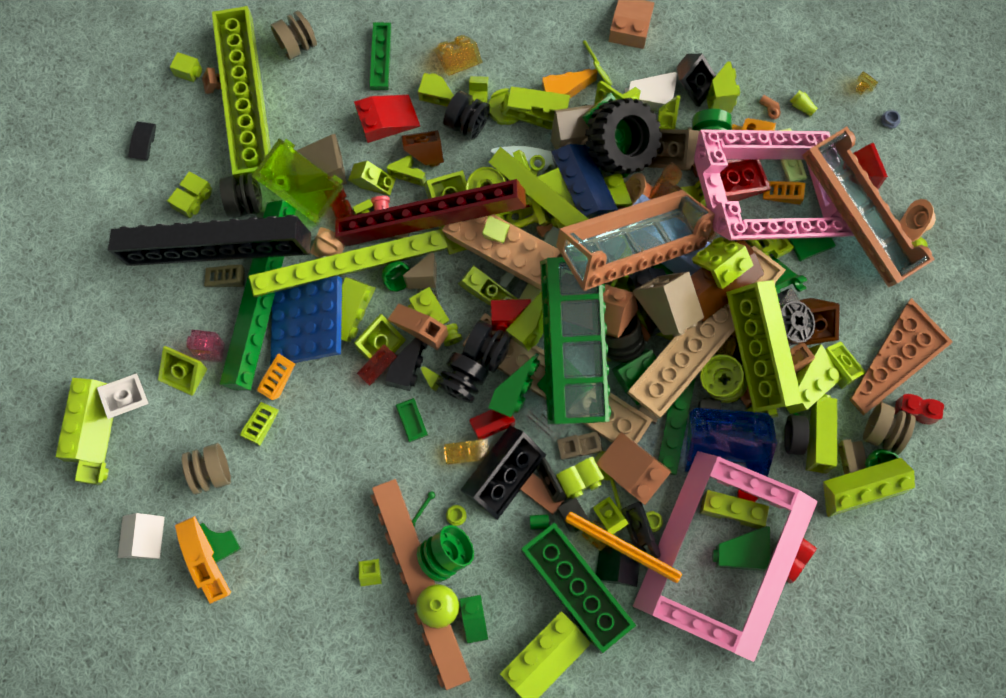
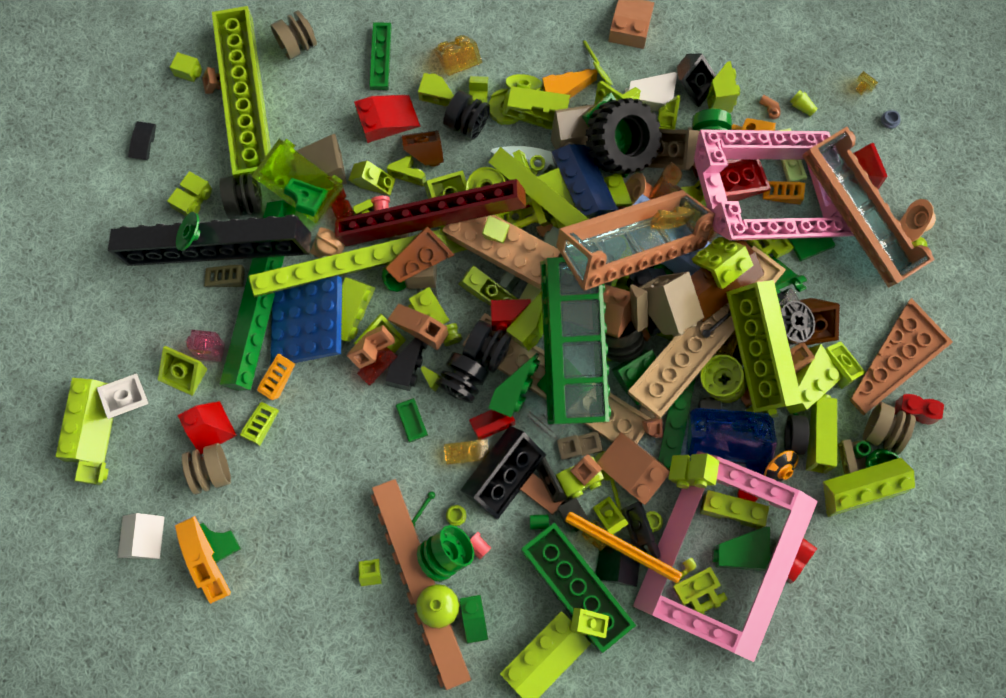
(188, 231): none -> green dish
(207, 425): none -> red slope
(306, 196): none -> green tile
(367, 347): none -> nougat slope
(418, 255): none -> dark orange wing
(479, 545): none -> coral bush
(524, 81): none -> lime dish
(586, 469): none -> nougat slope
(589, 623): none -> lime slope
(639, 307): none -> dark tan slope
(653, 427): none -> nougat tile
(668, 220): none -> clear yellow slope
(690, 565): none -> lime hand
(697, 586): none -> lime plate
(698, 472): none -> lime piece
(706, 333): none -> black hinge
(782, 466): none -> dish
(864, 446): none -> green hinge

